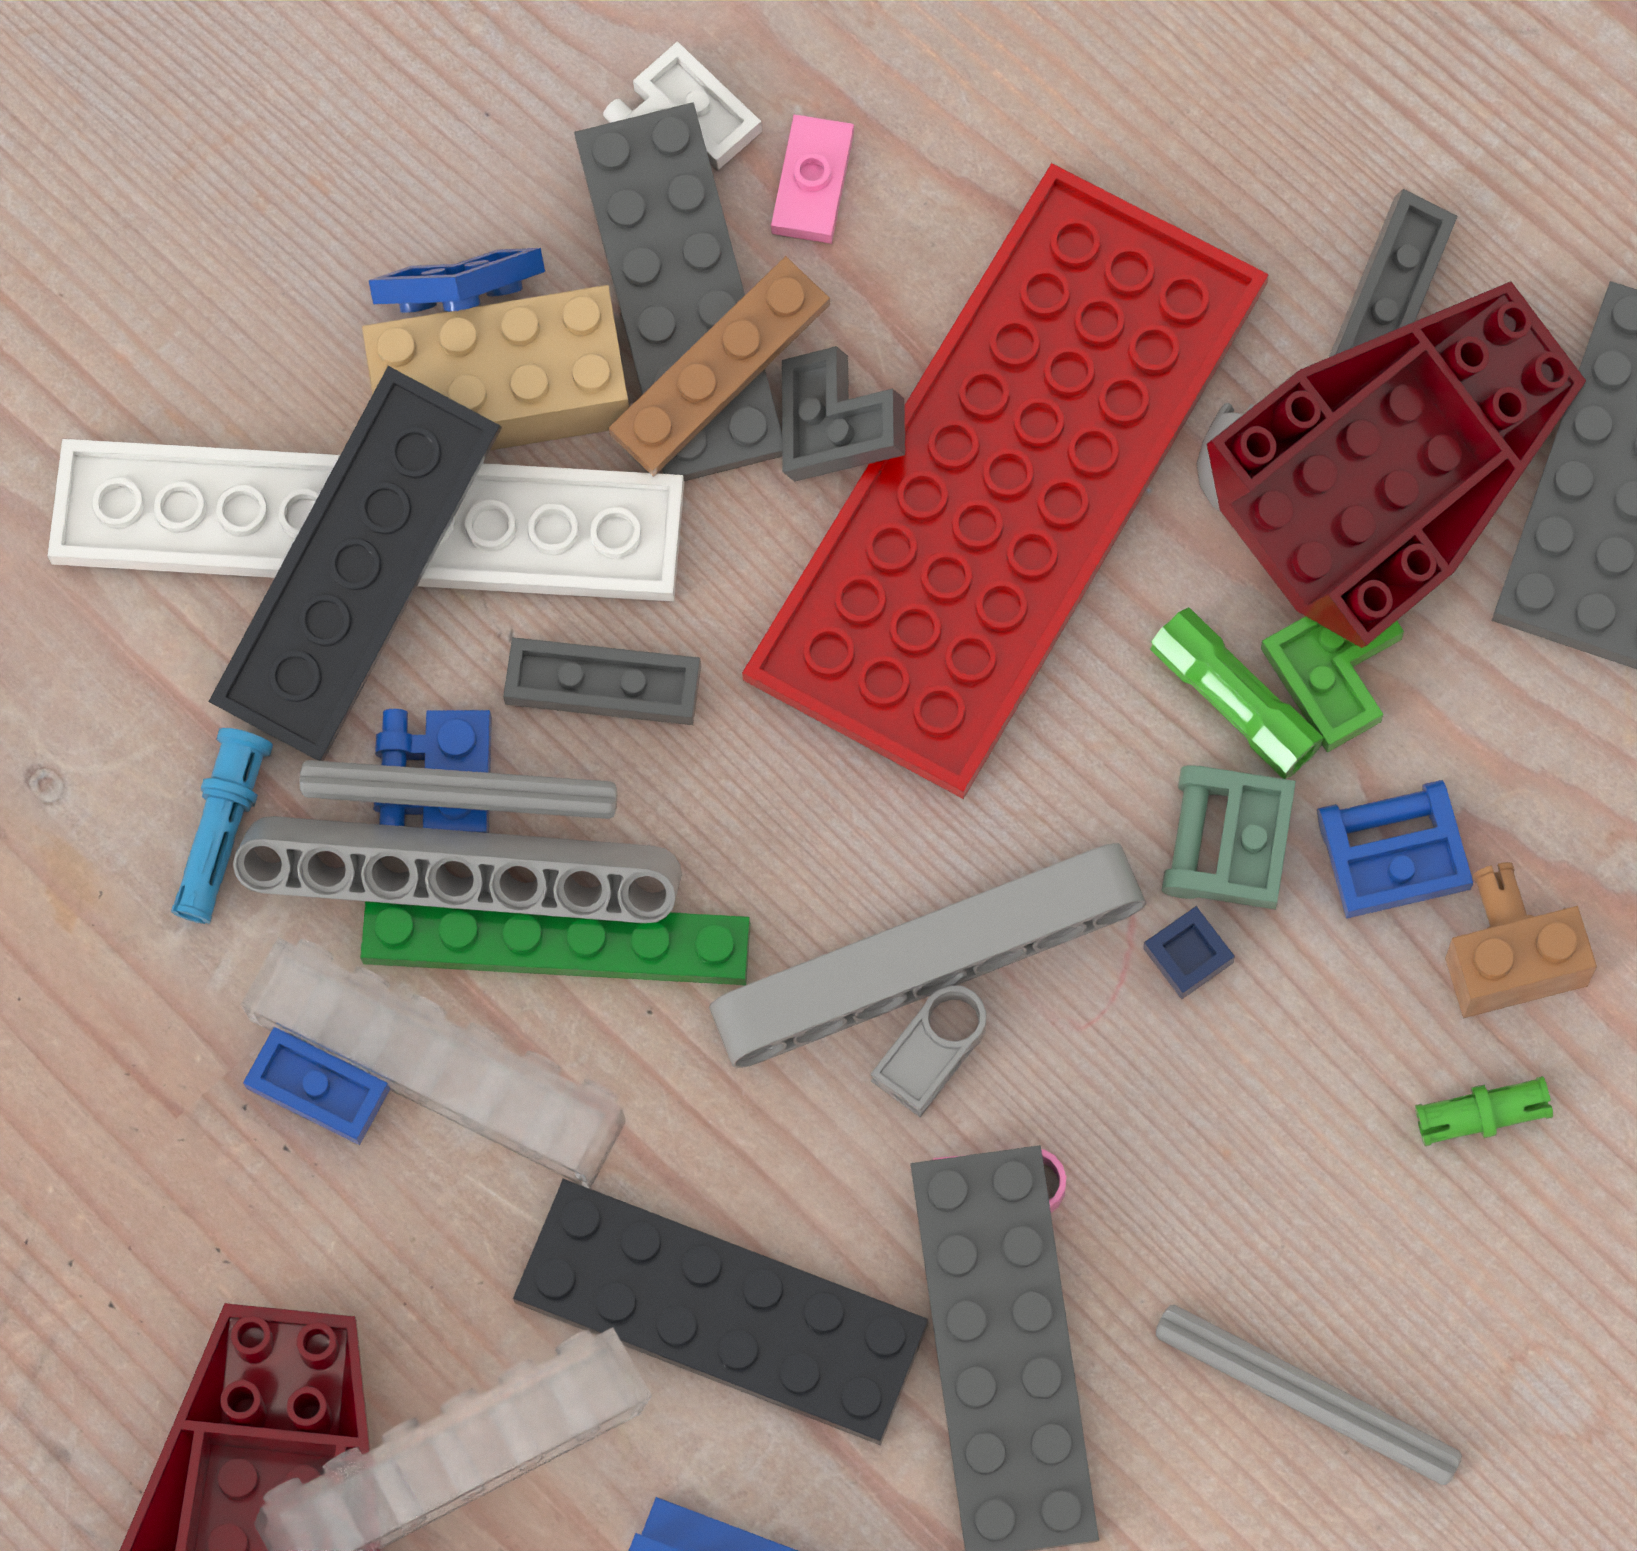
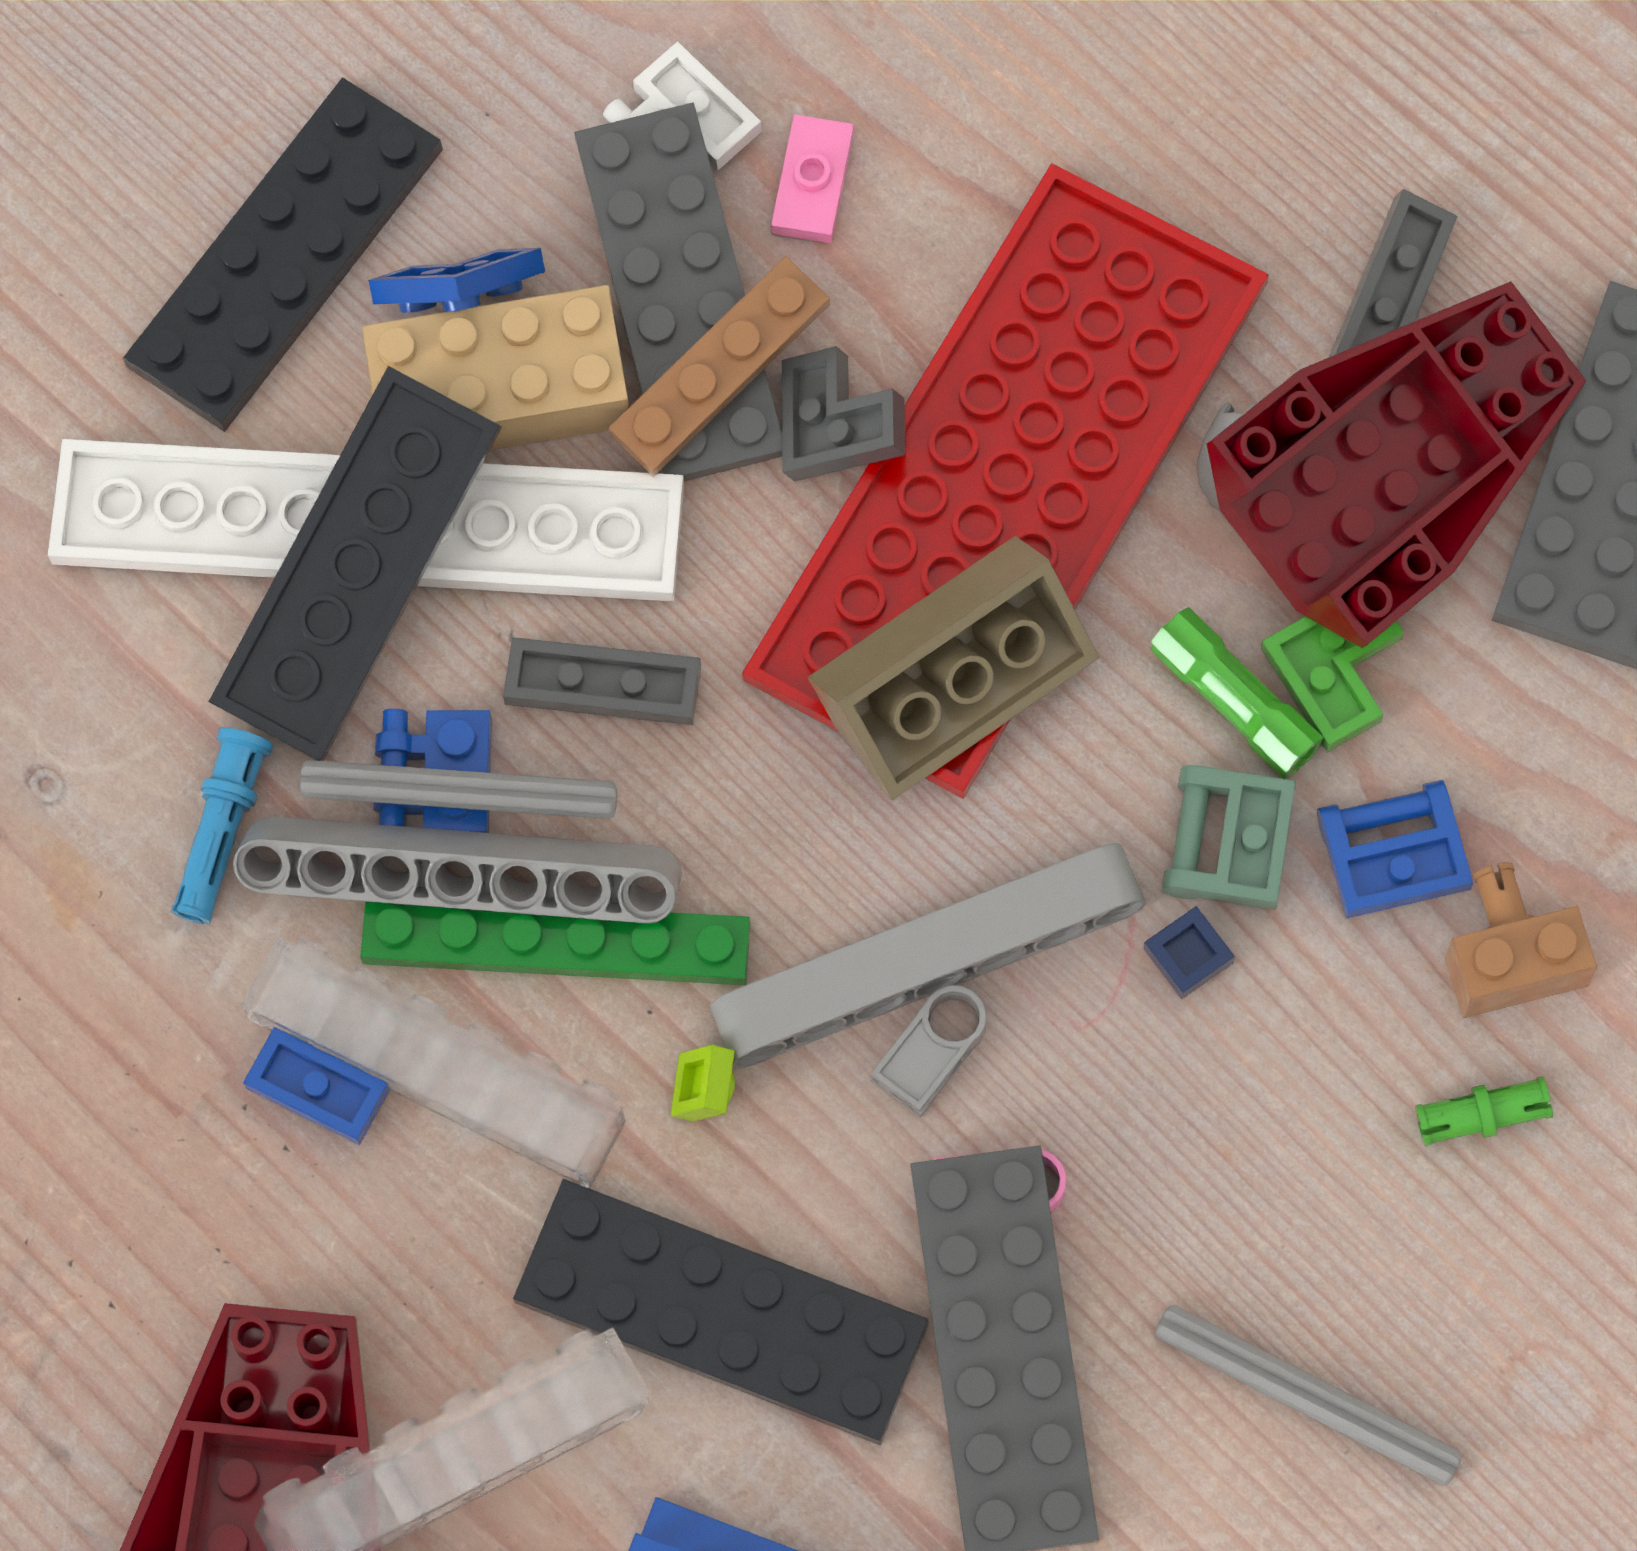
(283, 254): none -> black plate
(703, 1083): none -> lime plate
(954, 666): none -> dark tan slope

